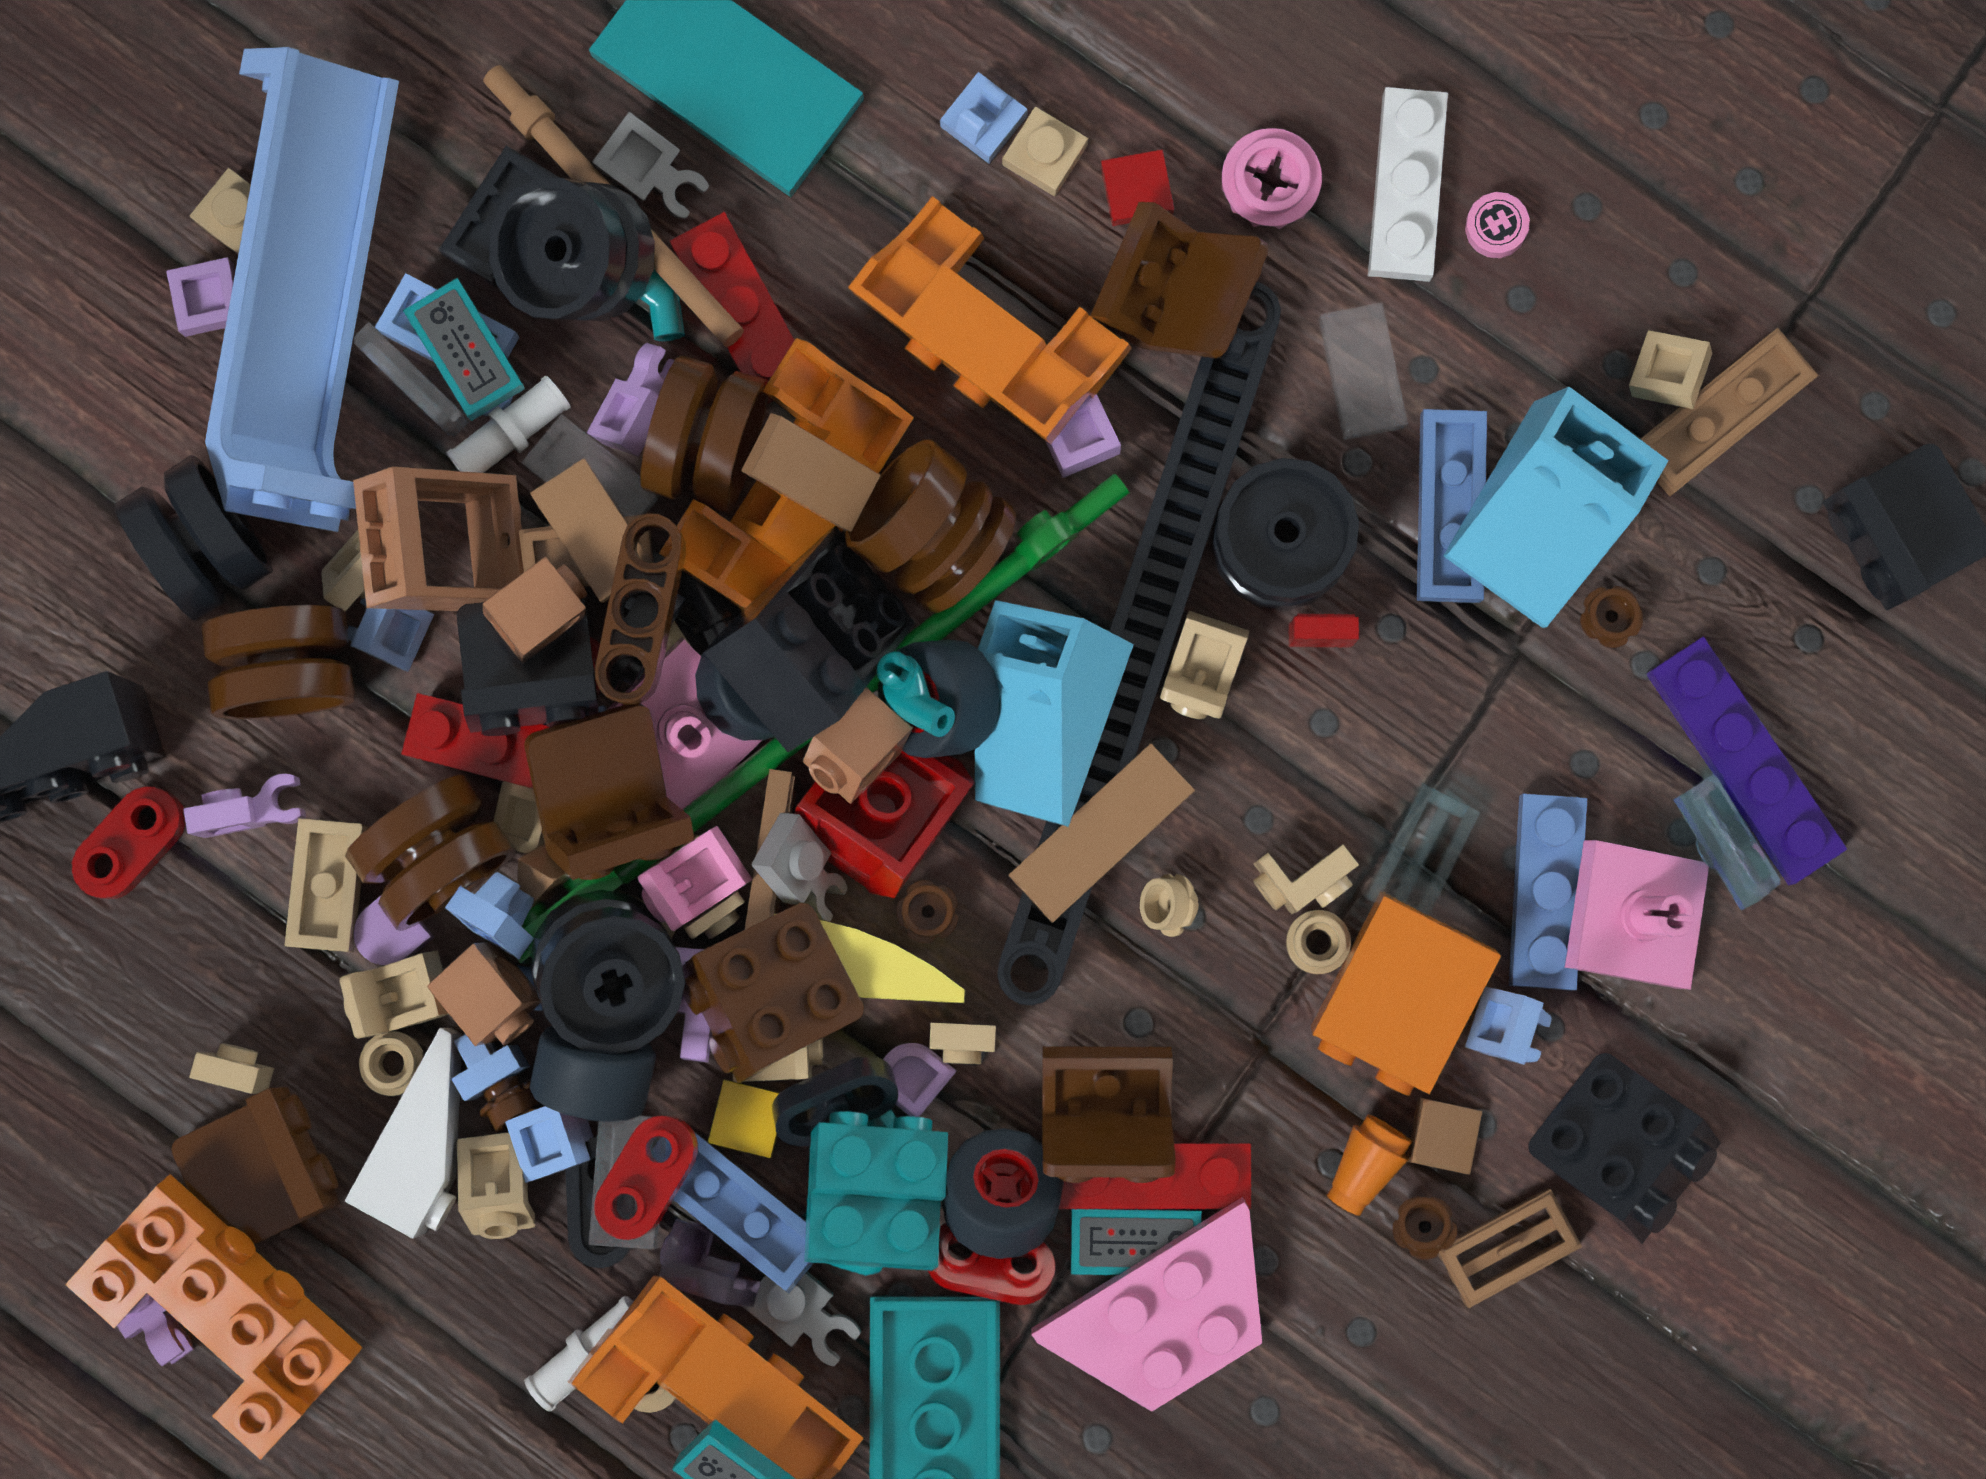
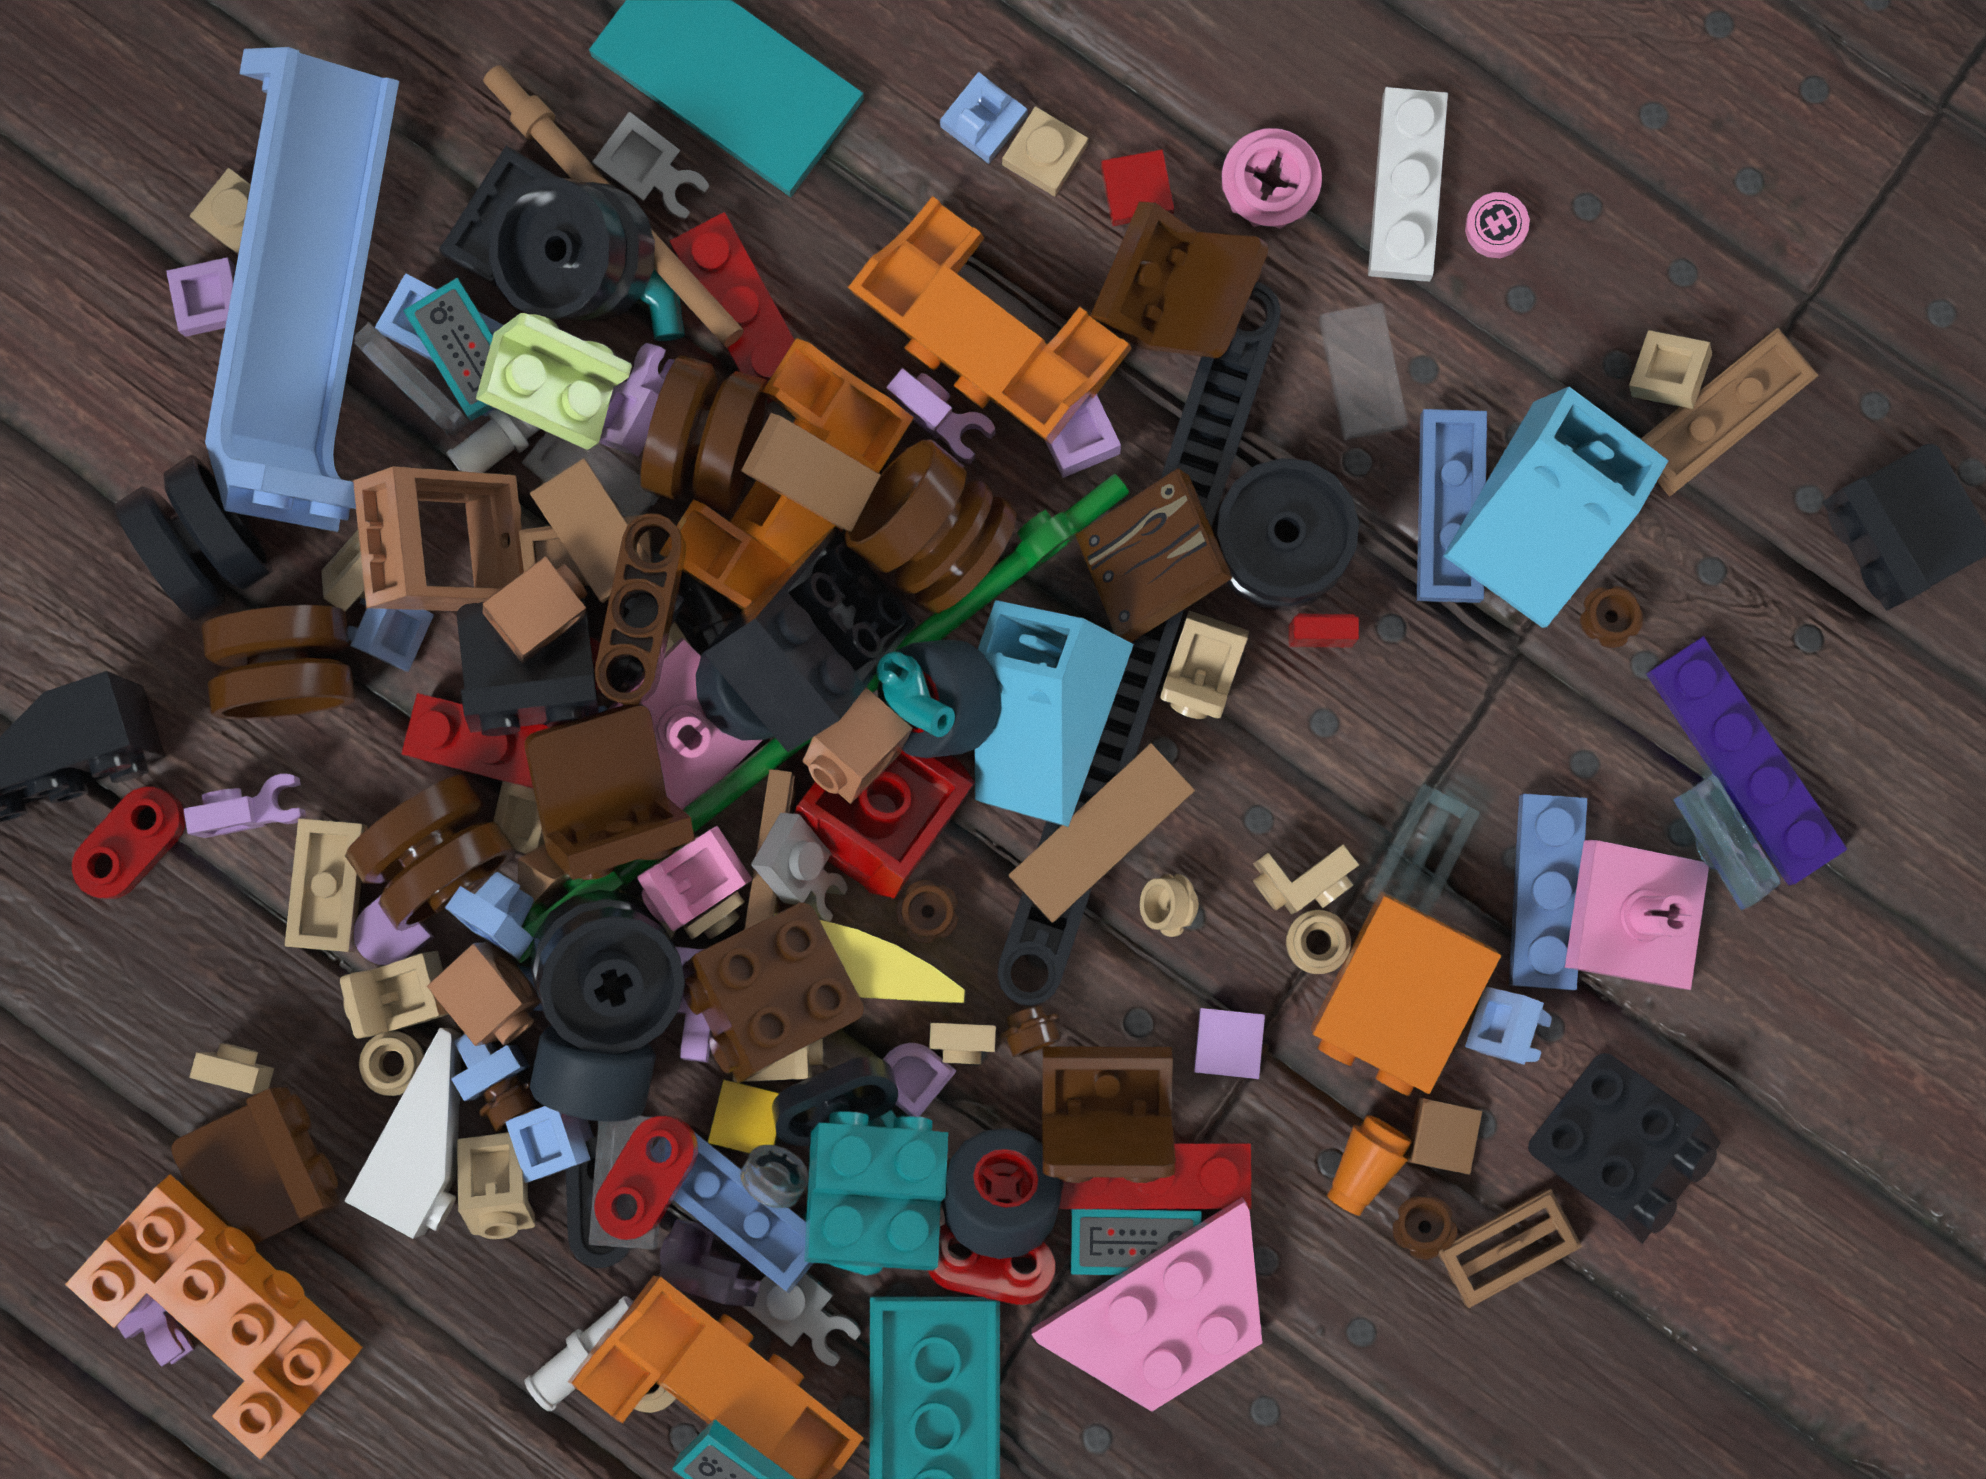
(551, 378): none -> yellowish green bracket
(774, 1176): none -> clear tile
(927, 404): none -> lavender plate
(1030, 1031): none -> reddish brown plate
(1153, 556): none -> reddish brown tile
(1229, 1043): none -> lavender tile

